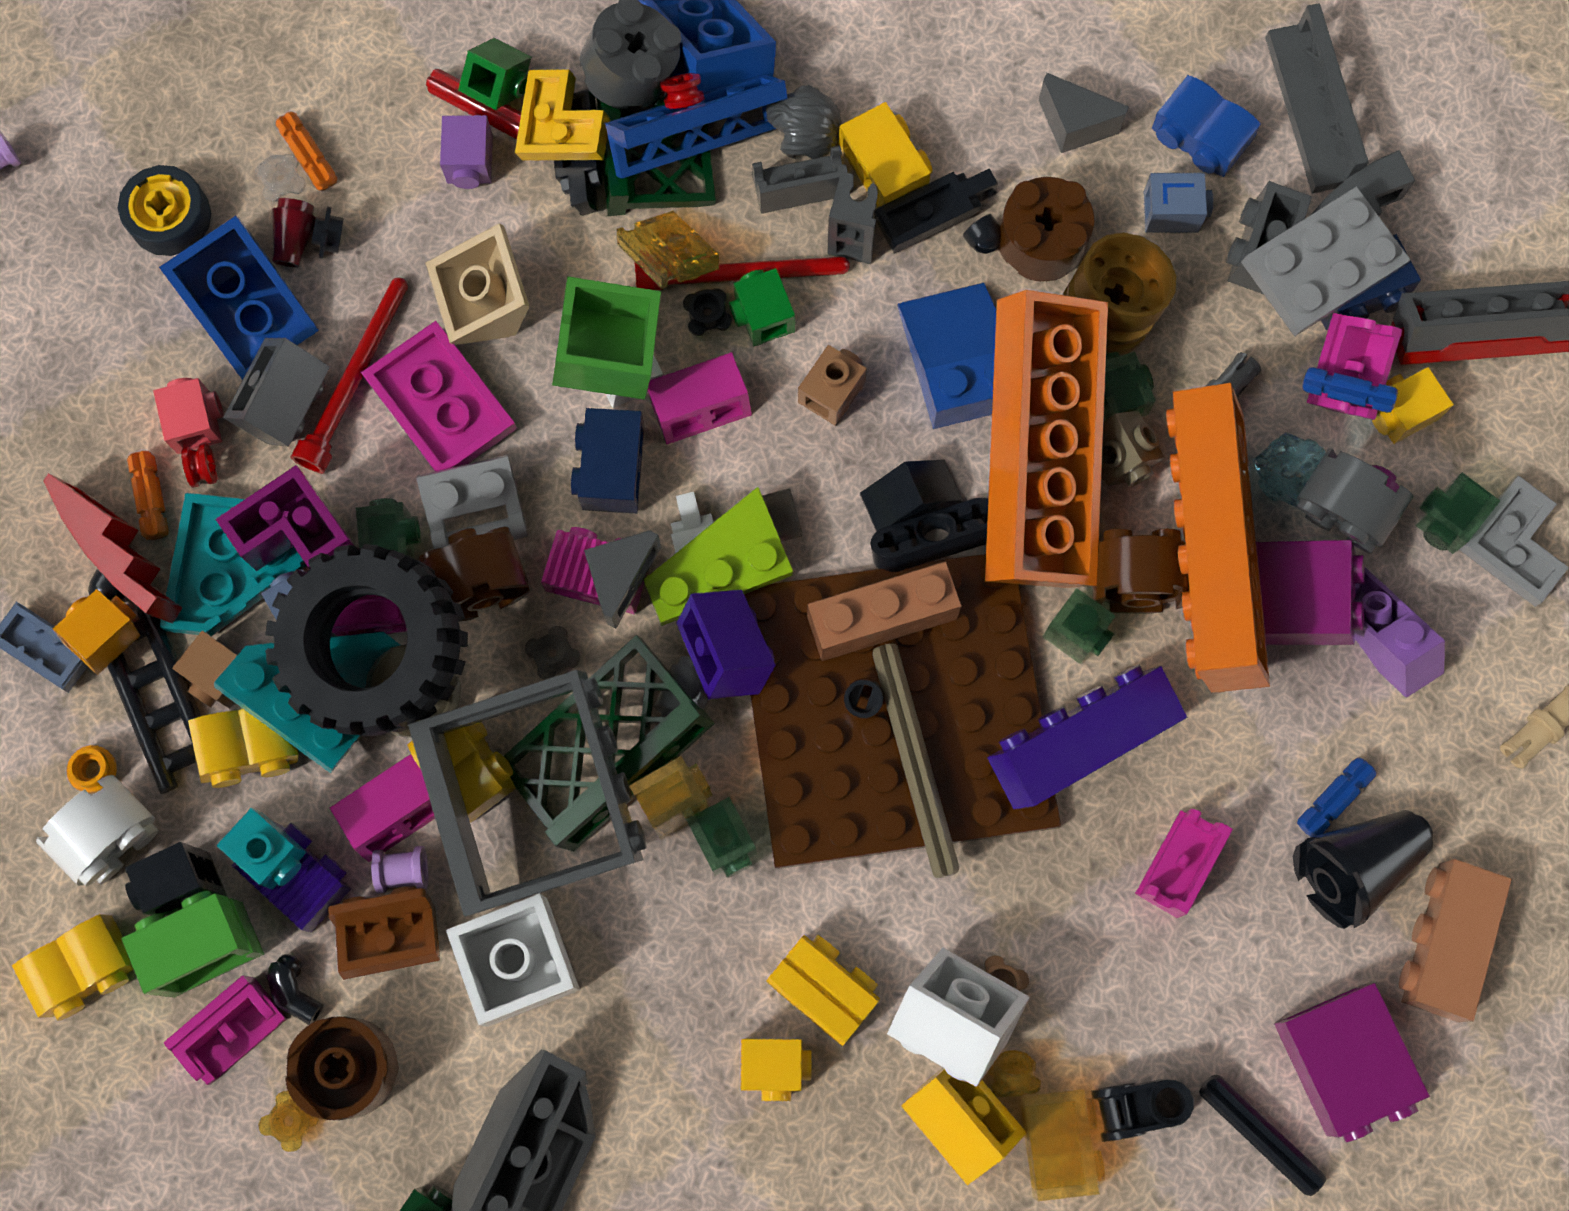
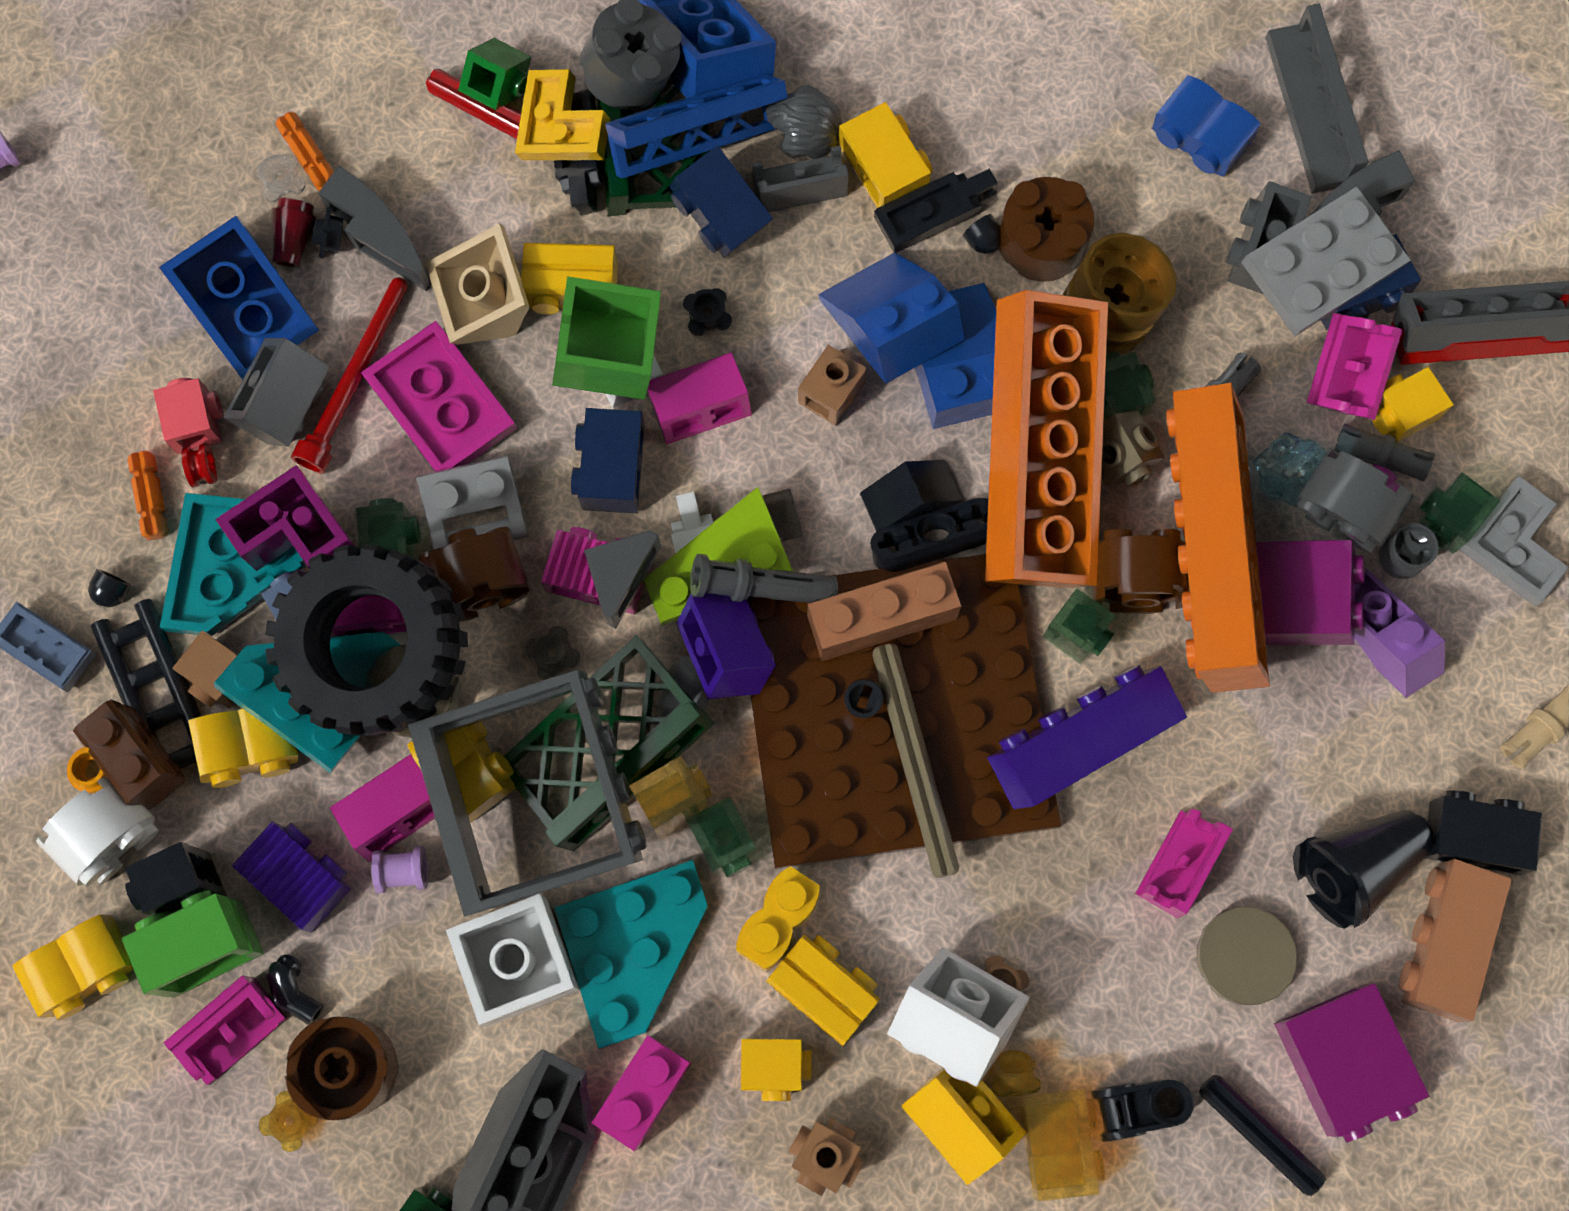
(97, 629): light orange brick -> none
(106, 543): slope -> none
(129, 754): none -> reddish brown brick
(182, 221): wheel -> none
(262, 850): teal brick -> none
(373, 226): none -> dark grey slope
(385, 932): dark orange bracket -> none
(466, 150): medium lavender brick -> none
(549, 264): none -> yellow brick
(630, 947): none -> teal plate
(642, 1093): none -> dark pink brick
(668, 249): clear yellow plate -> none
(682, 91): red bush -> none
(719, 202): none -> dark blue brick
(734, 271): red piece -> none
(742, 580): none -> dark grey pin
(762, 306): green brick -> none
(786, 907): none -> yellow brick
(810, 1141): none -> medium nougat brick
(852, 222): dark grey hinge -> none
(895, 315): none -> blue slope
(1078, 114): dark grey slope -> none
(1176, 202): sand blue brick -> none
(1246, 956): none -> dark tan tile
(1336, 797): blue axle -> none
(1350, 389): blue axle -> none
(1384, 452): none -> dark grey pin
(1417, 545): none -> dark grey wheel
(1485, 834): none -> black brick

